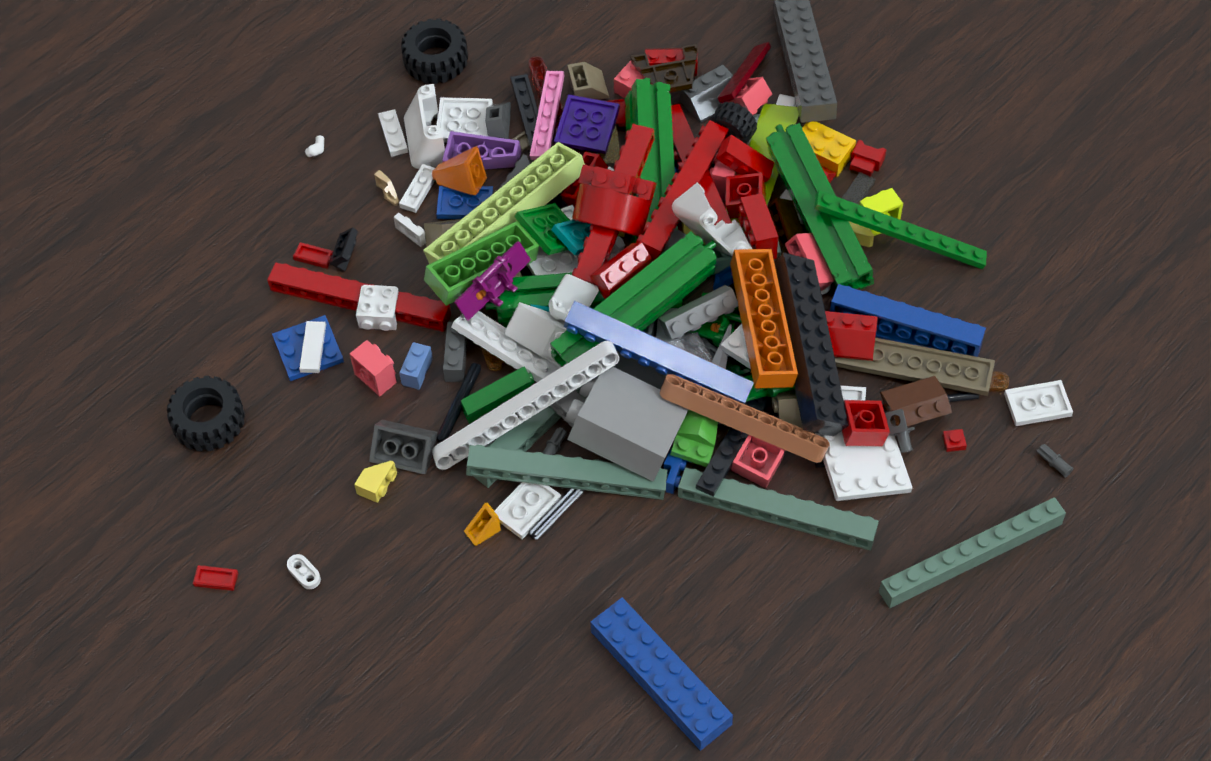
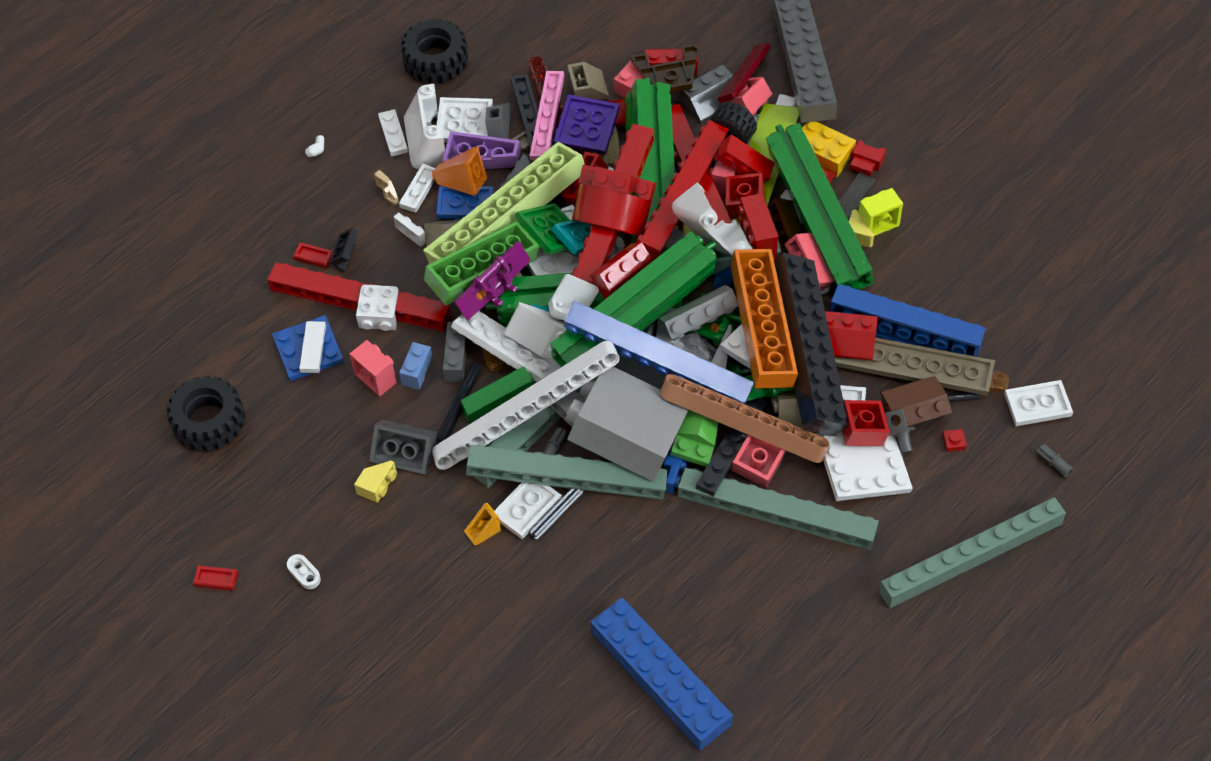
(900, 229): green plate -> none

